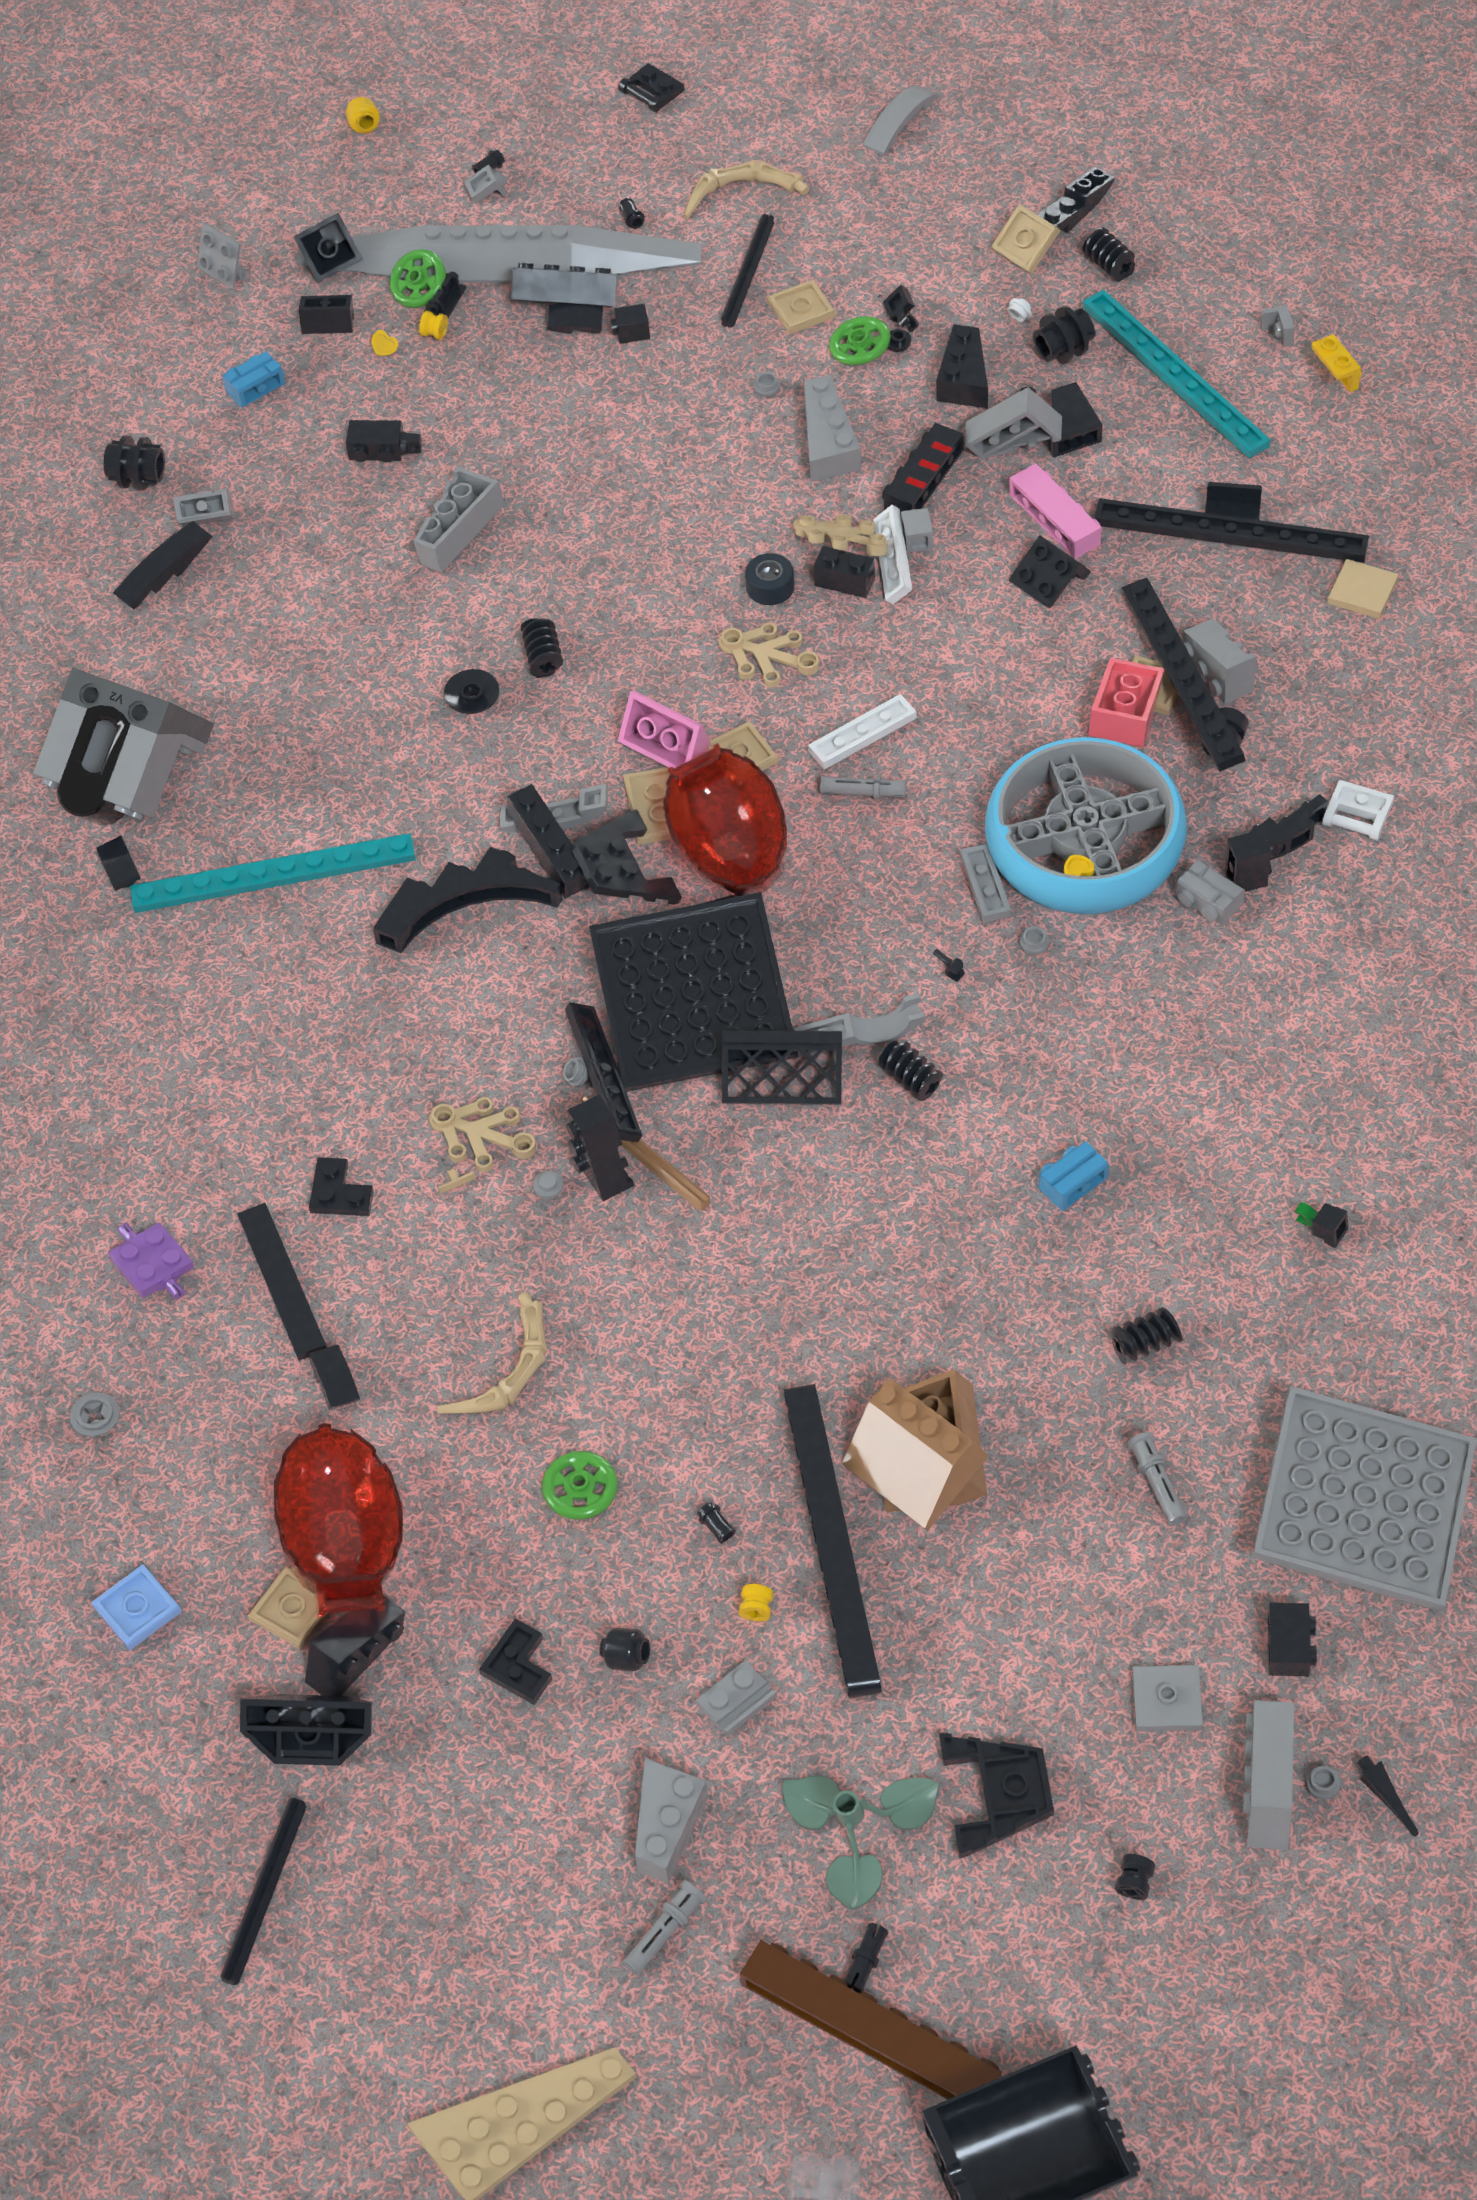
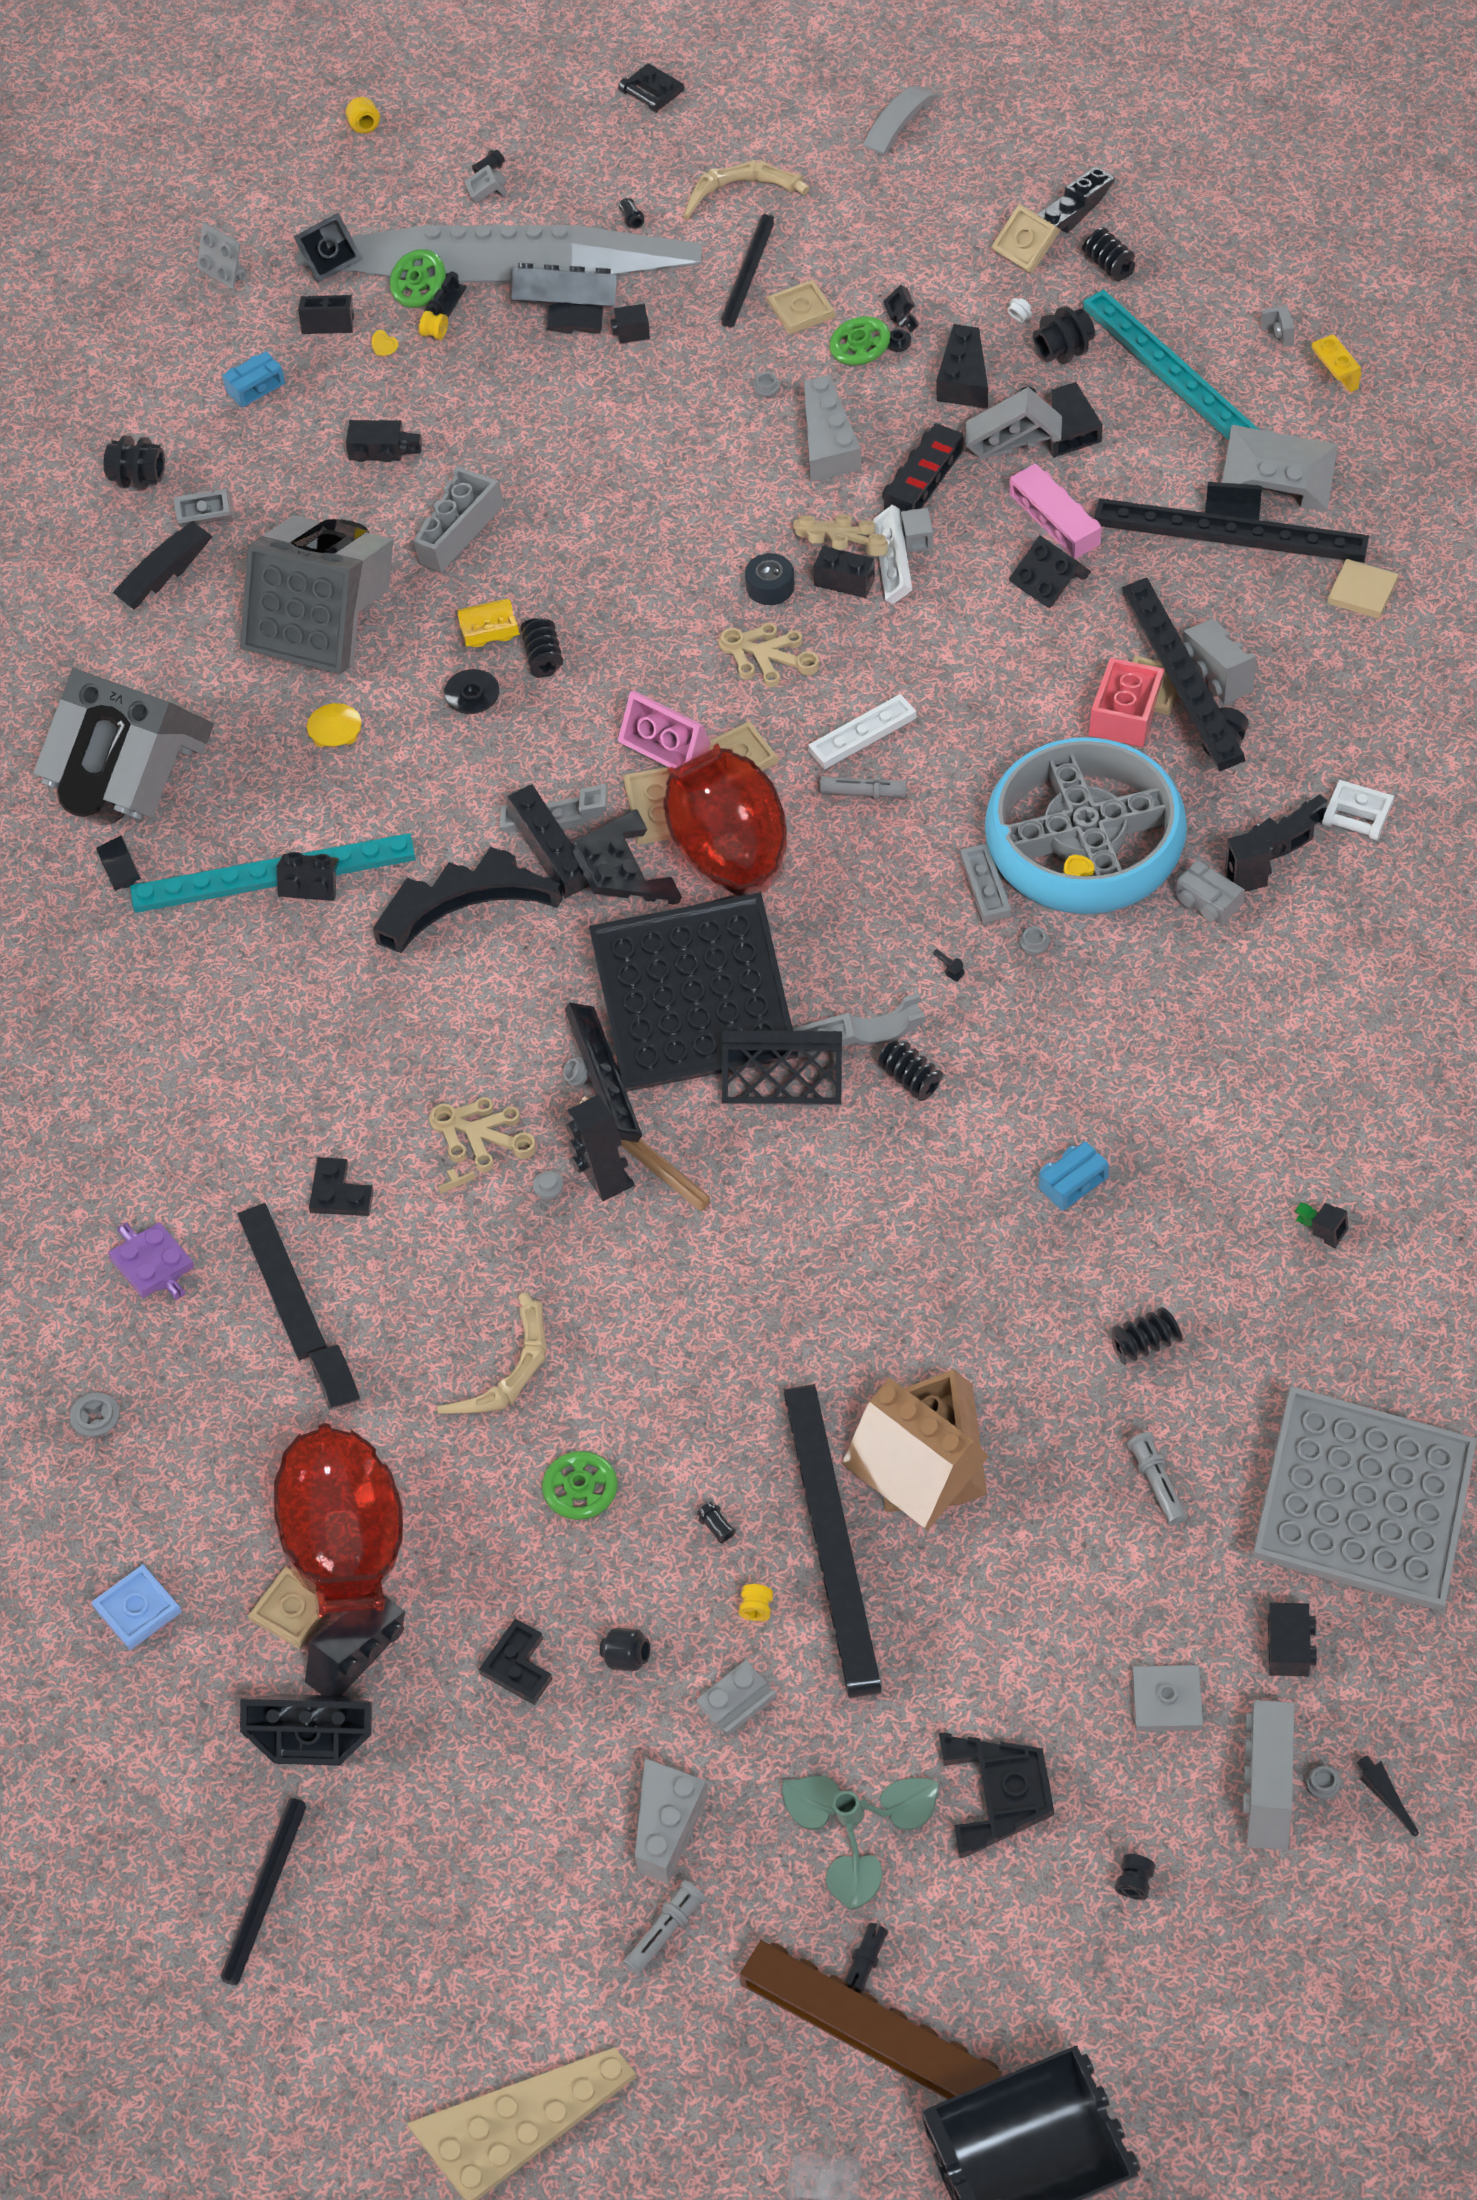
(307, 876): none -> black bracket
(308, 587): none -> dark grey piece
(334, 725): none -> yellow dish
(487, 623): none -> yellow bracket
(1282, 464): none -> light grey slope

